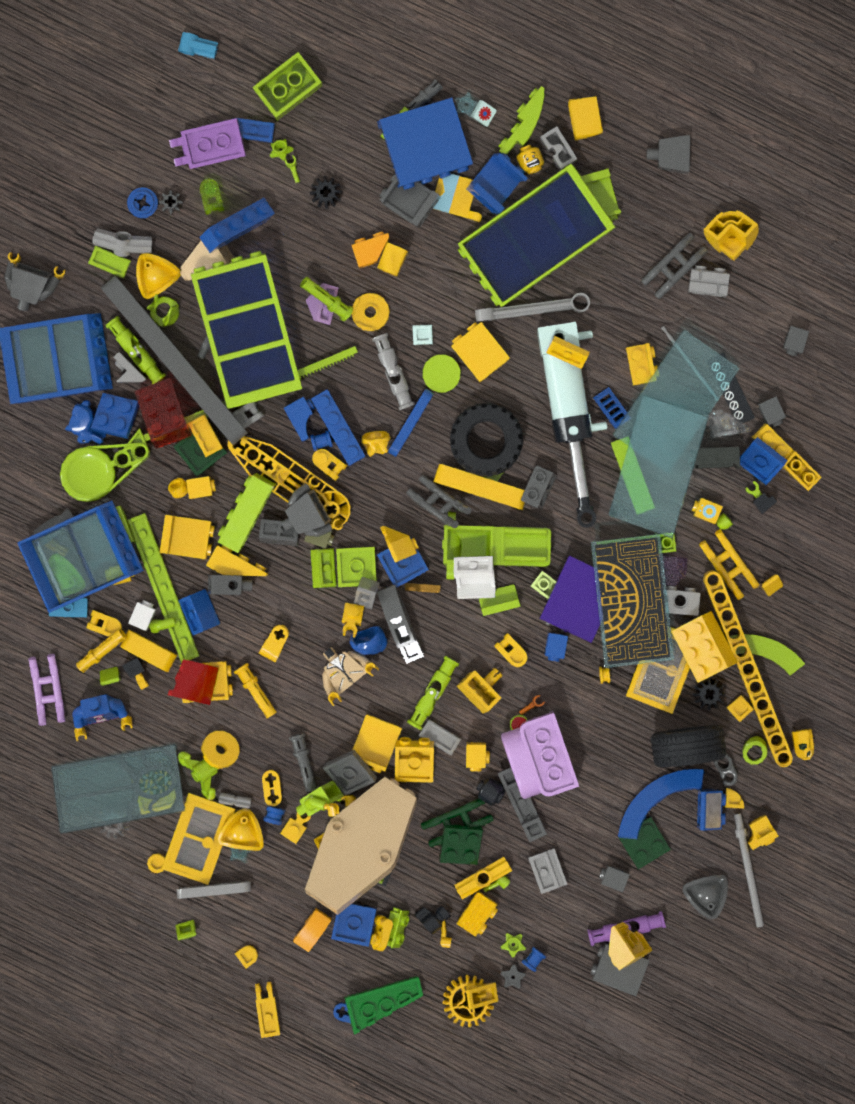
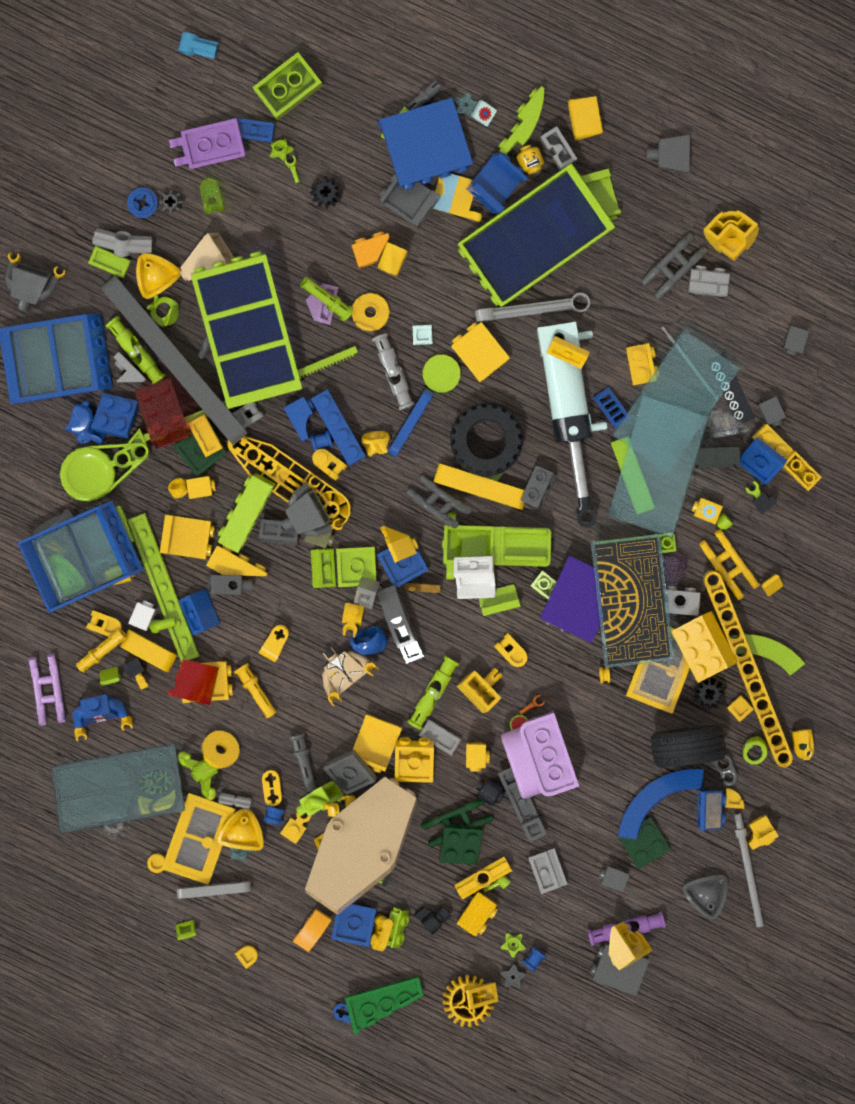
(75, 609): dark azure plate -> none
(237, 225): blue brick -> none
(267, 1012): yellow hinge -> none
(445, 941): yellow hand -> none
(555, 646): blue brick -> none

